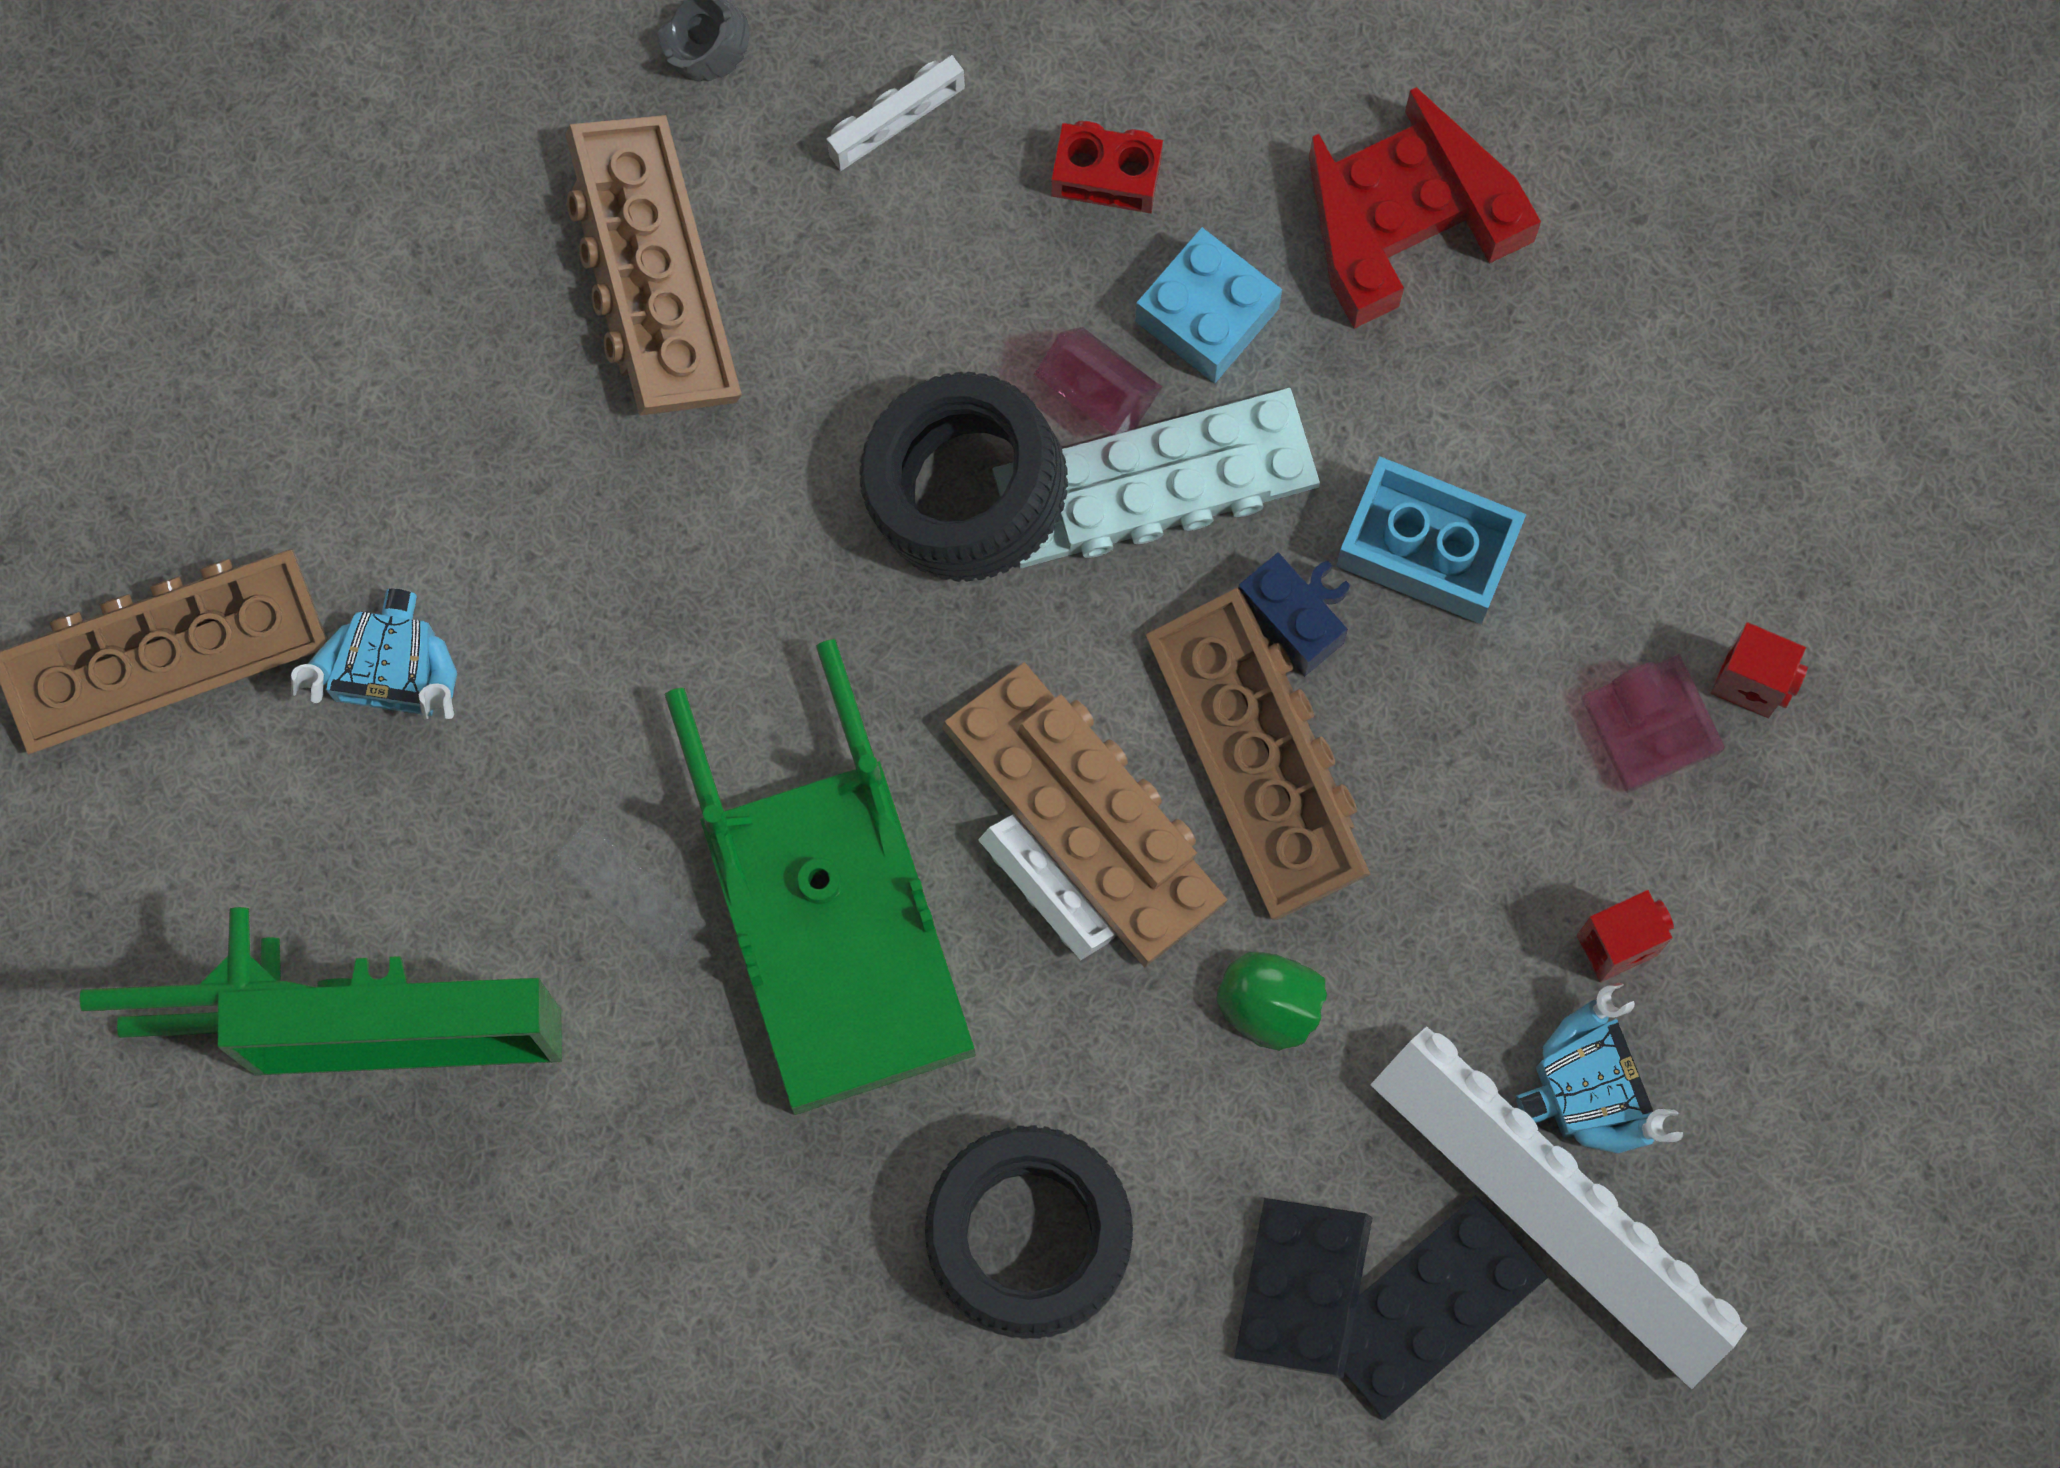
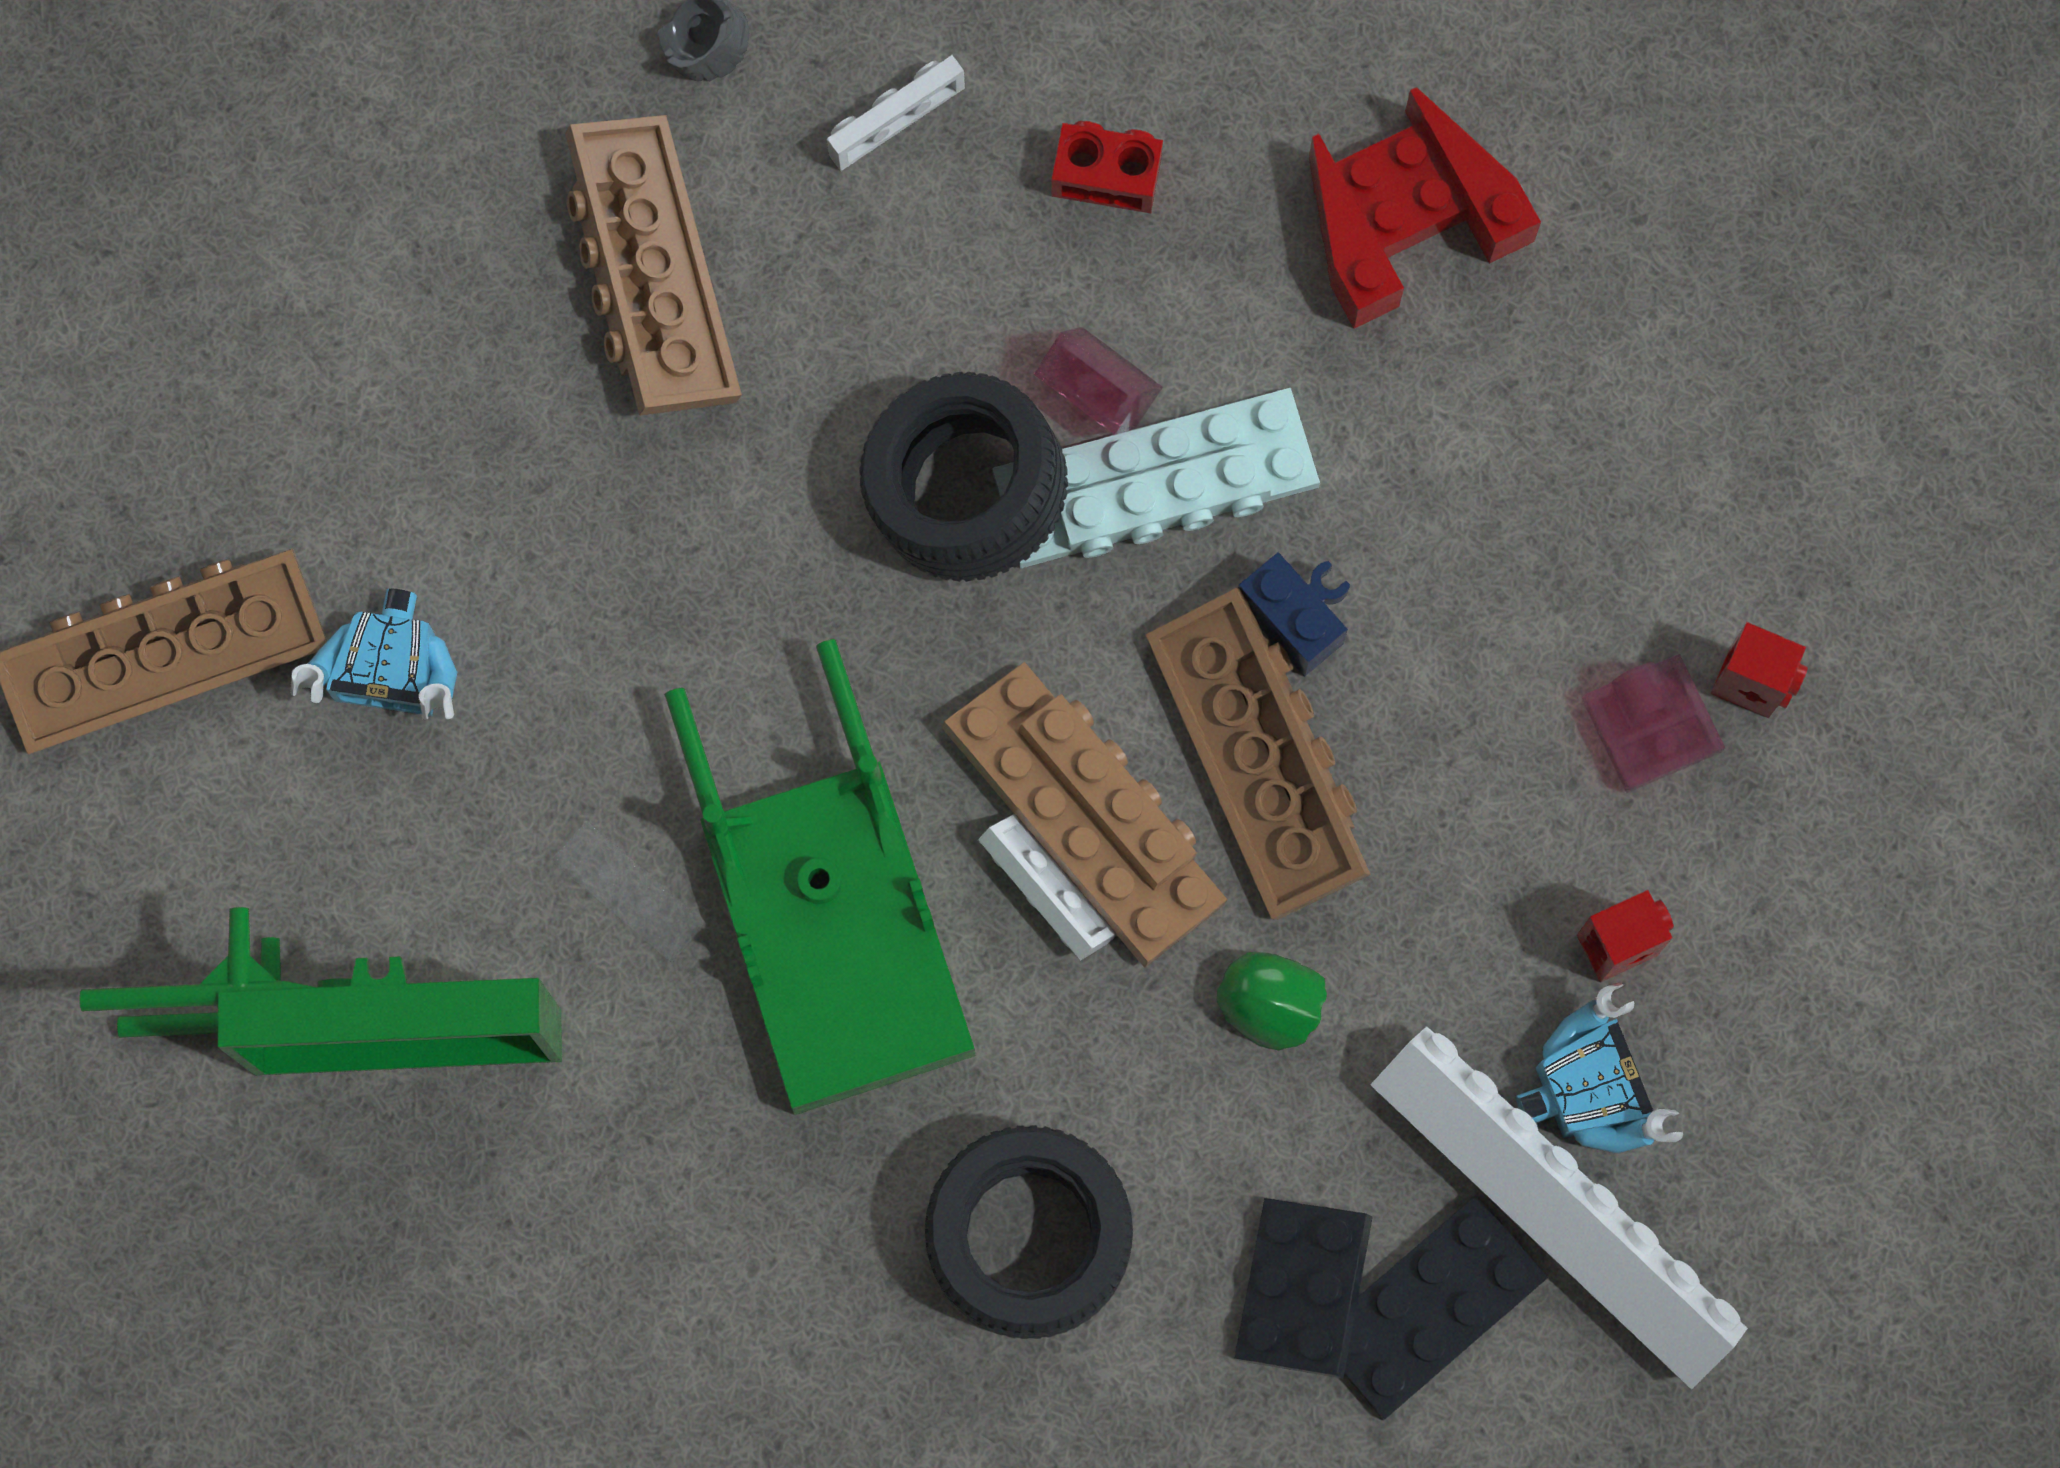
(1208, 305): medium azure brick -> none
(1430, 540): medium azure brick -> none

